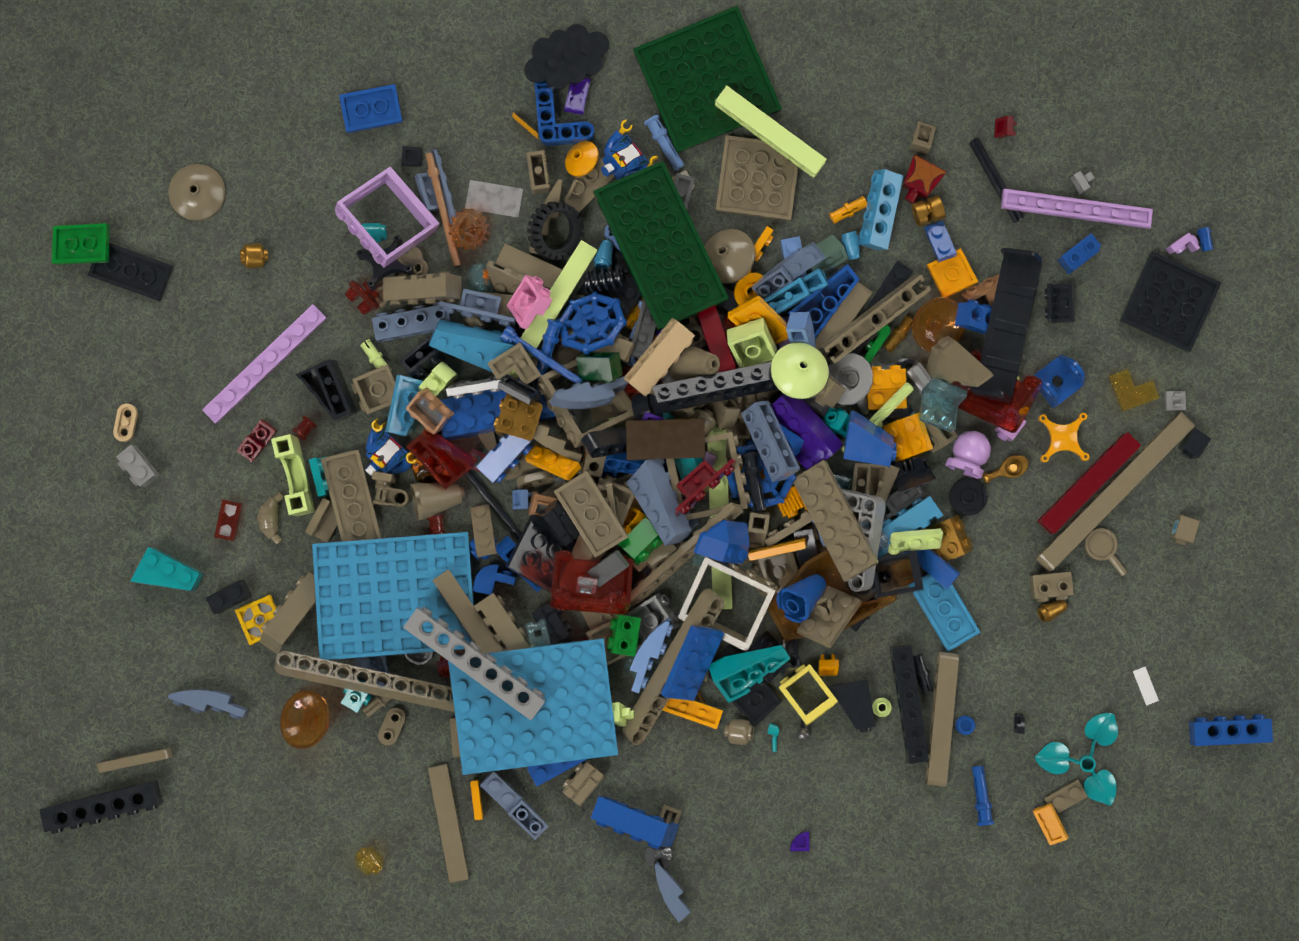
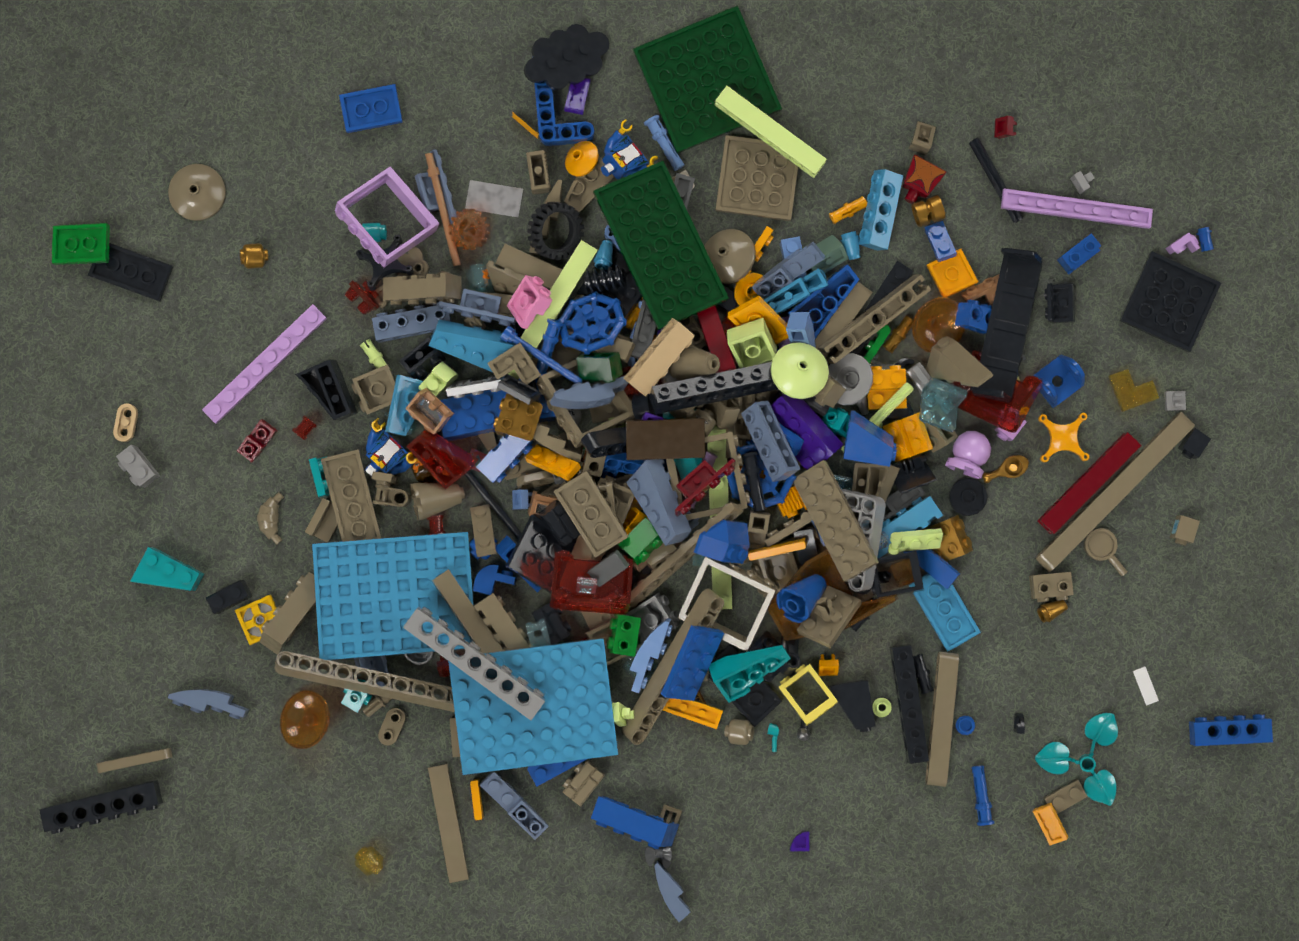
(228, 520): clear red piece -> none
(289, 451): yellowish green arch -> none
(411, 156): black tile -> none

